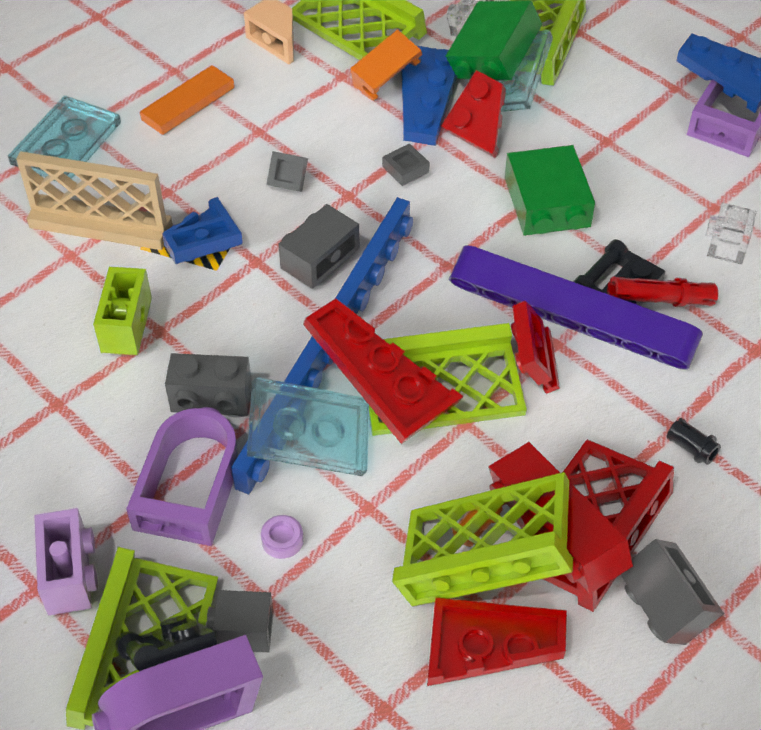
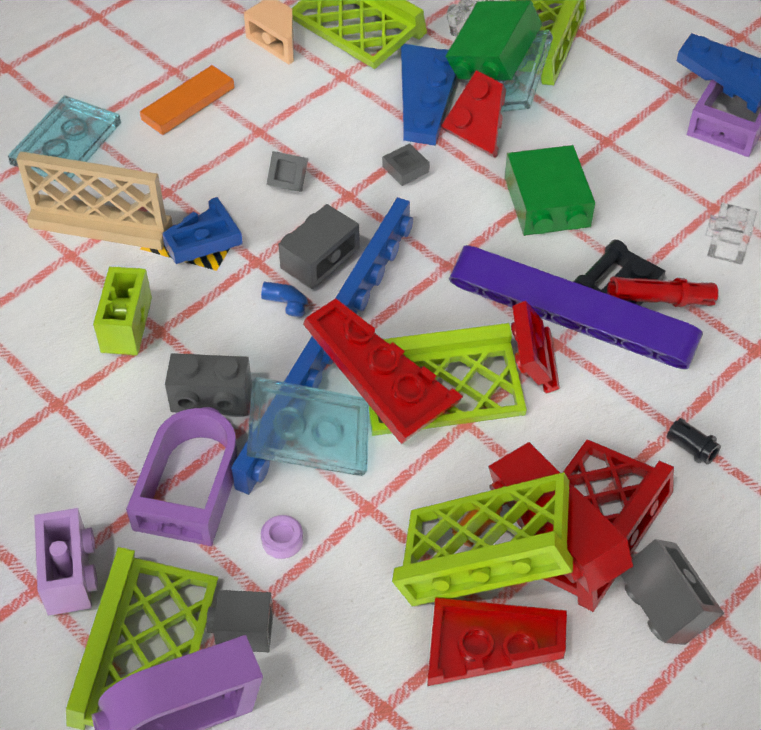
(173, 640): black plate -> none
(287, 294): none -> blue arm
(384, 63): orange hinge -> none

